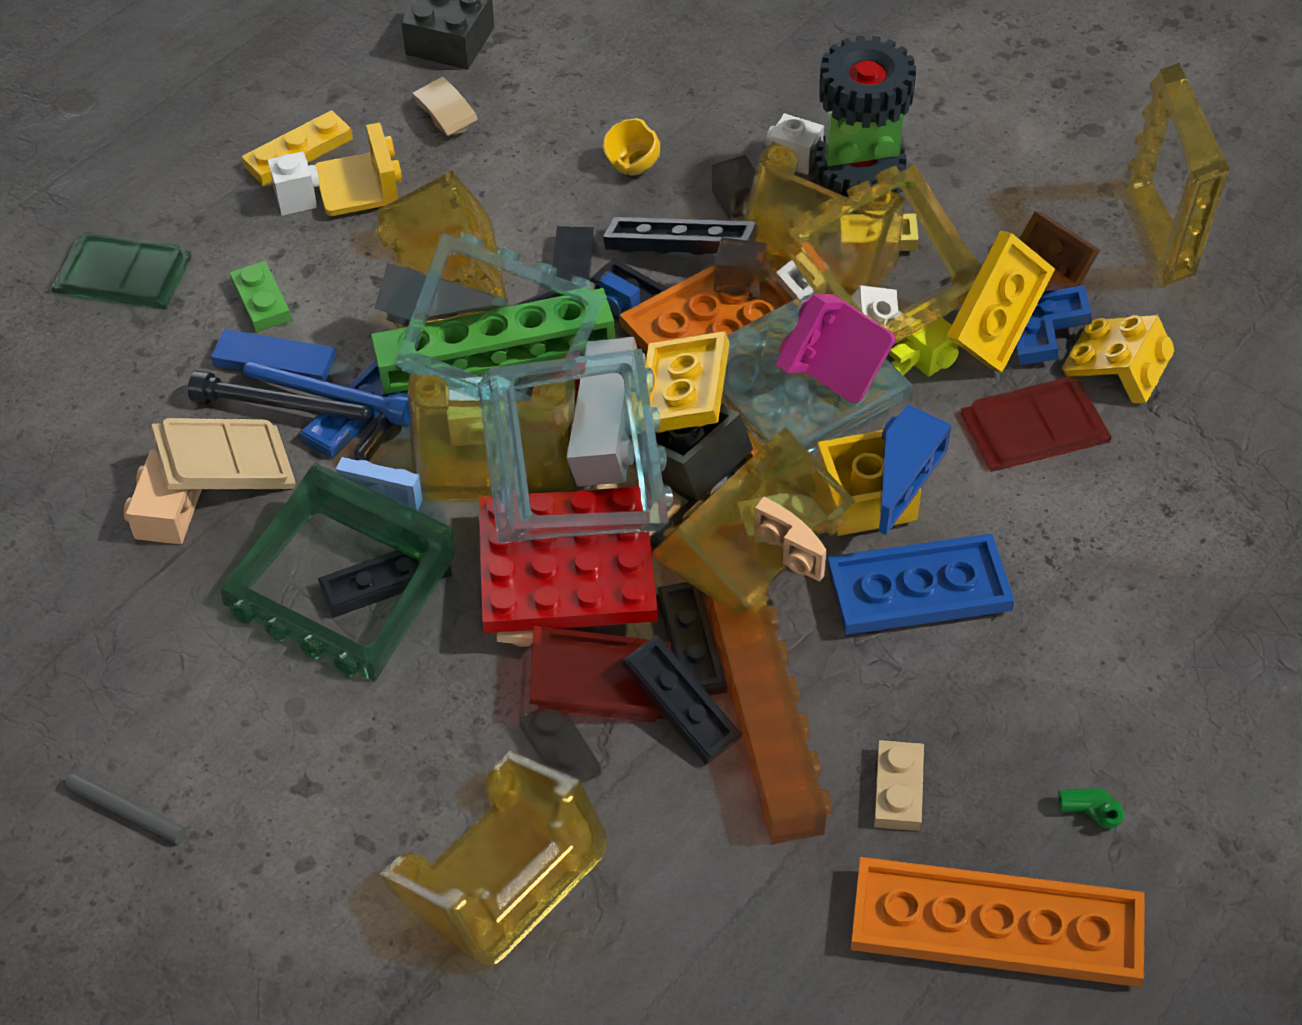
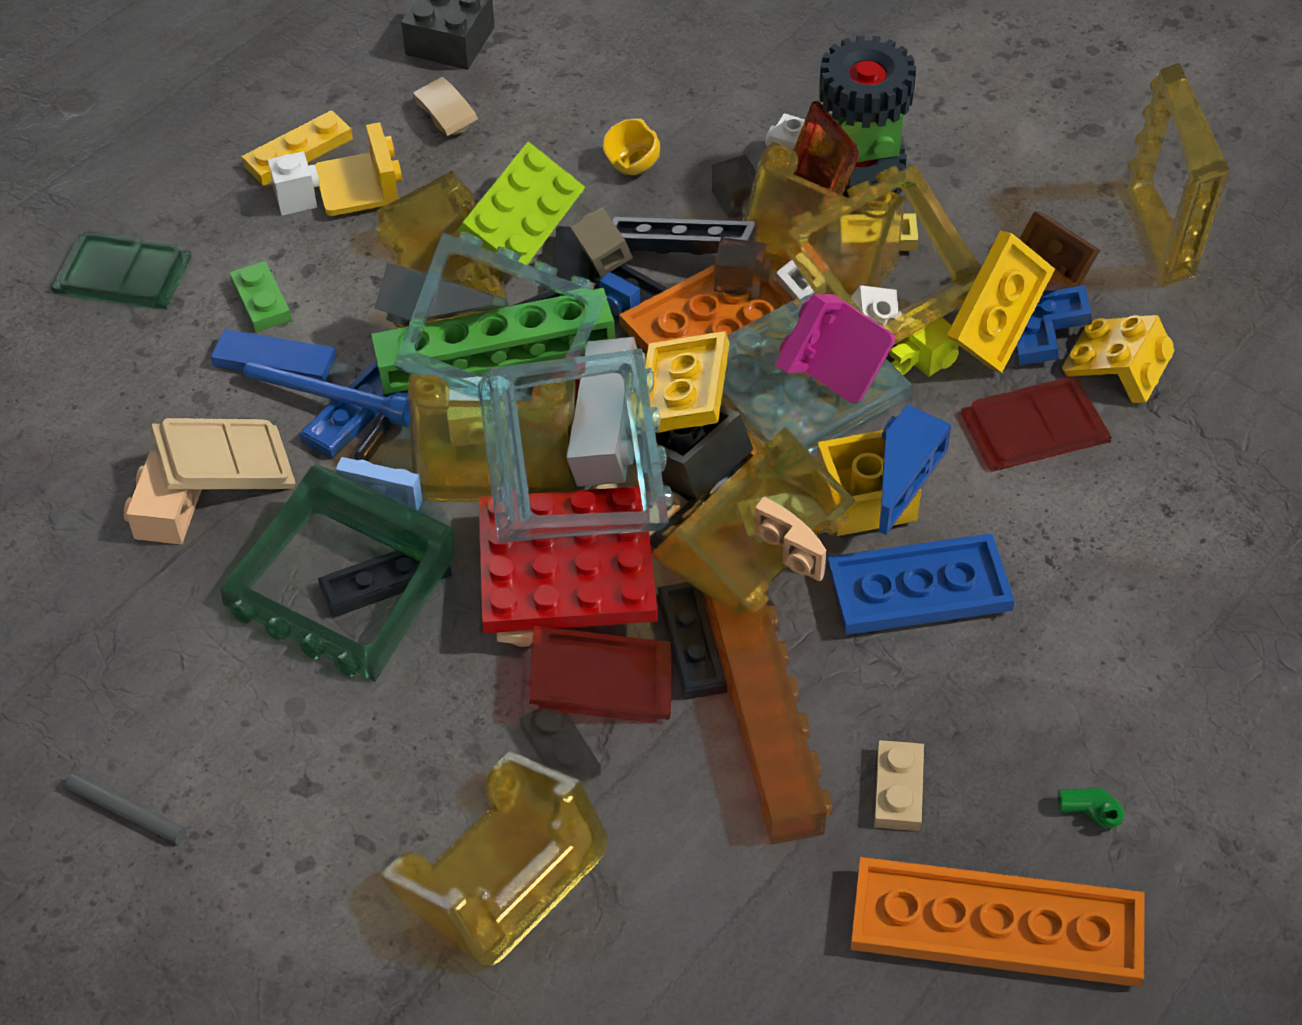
(205, 387): black piece -> none
(523, 205): none -> lime plate
(601, 241): none -> dark tan brick
(681, 699): black tile -> none
(825, 151): none -> clear red piece

